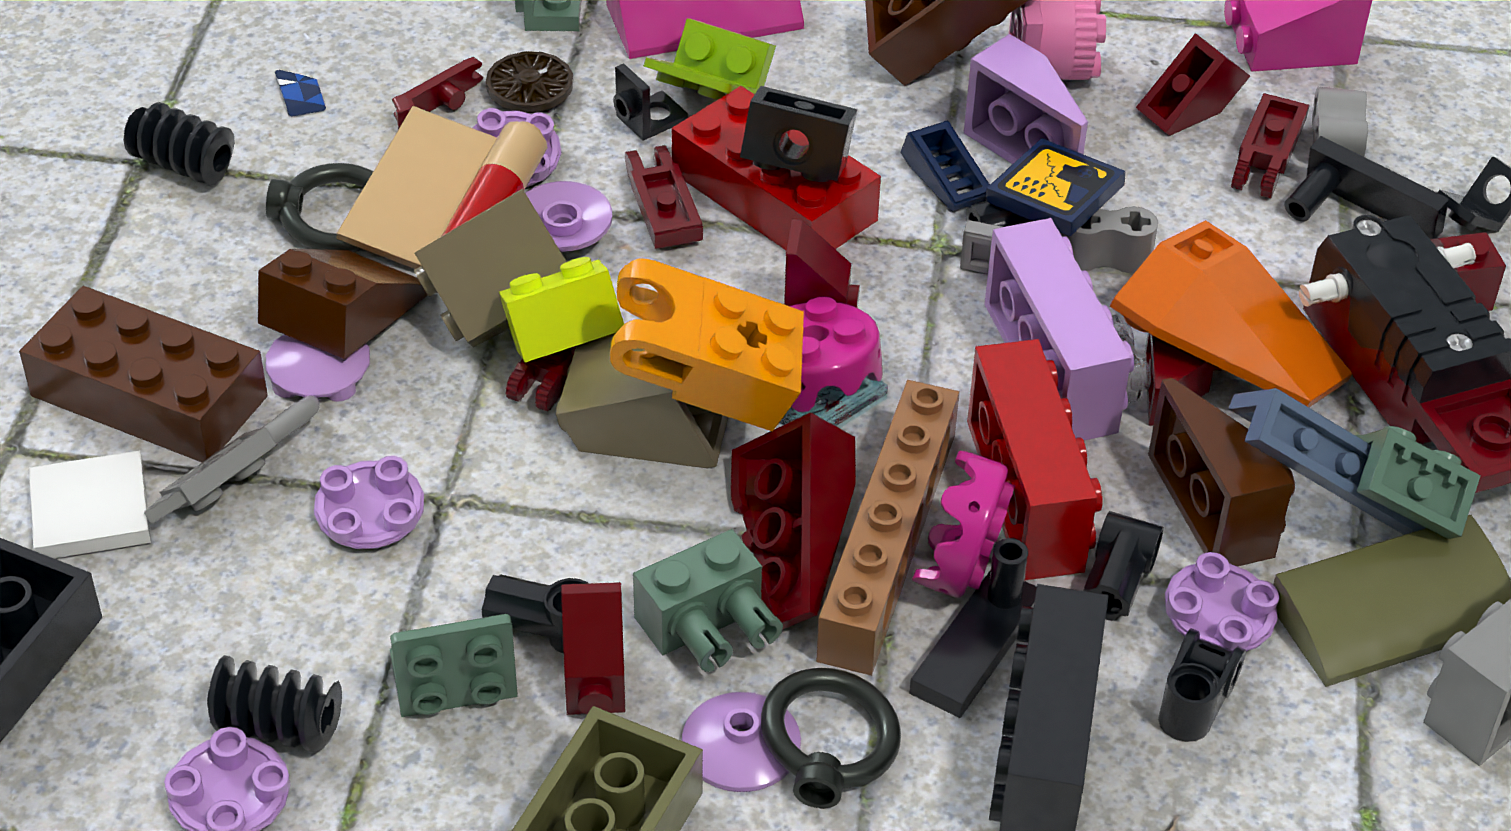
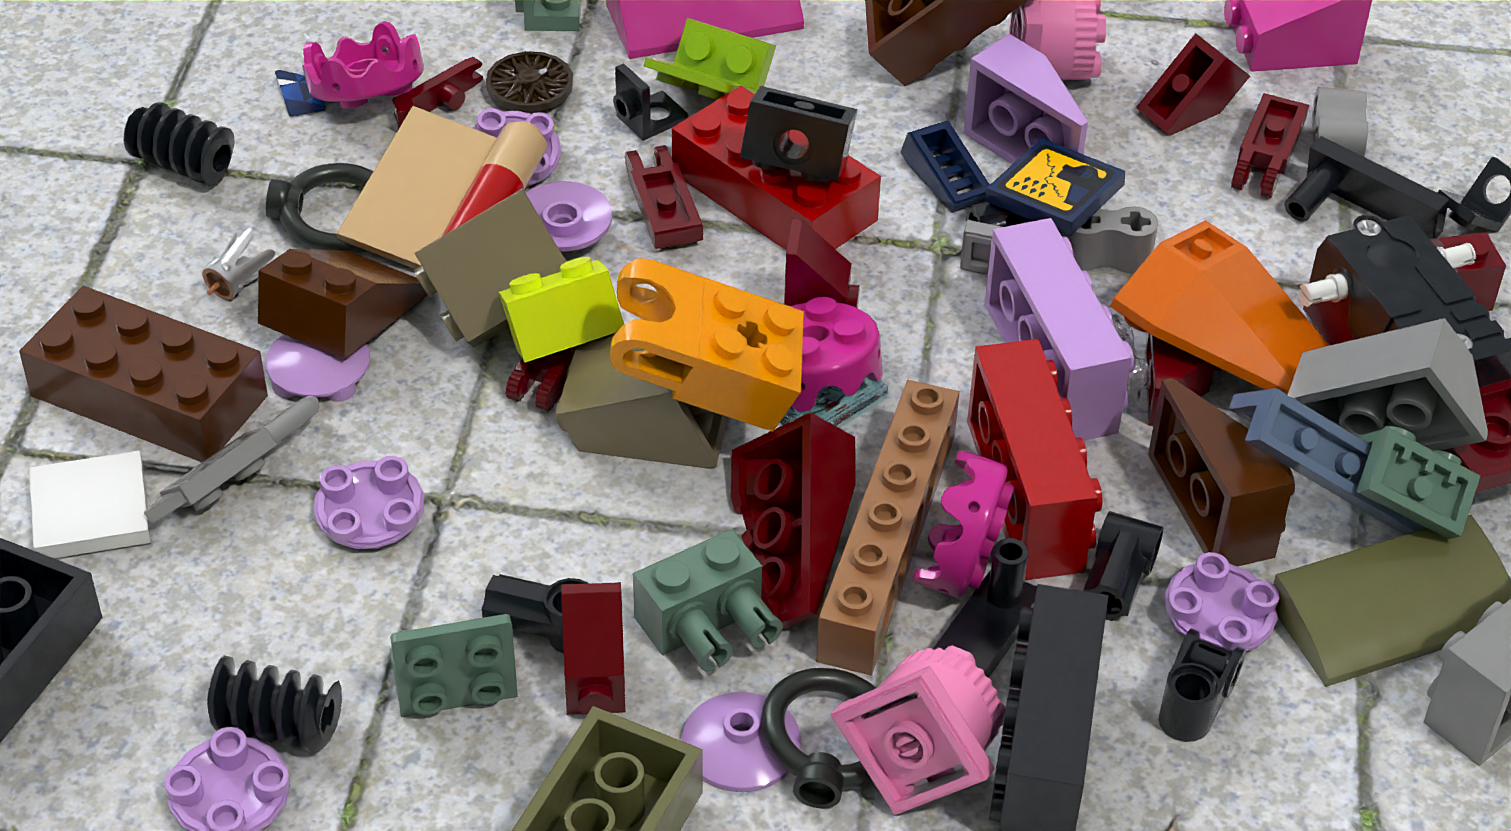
(229, 272): none -> flat silver piece
(363, 69): none -> dark pink plate
(925, 727): none -> bright pink piece
(1400, 379): none -> light grey slope

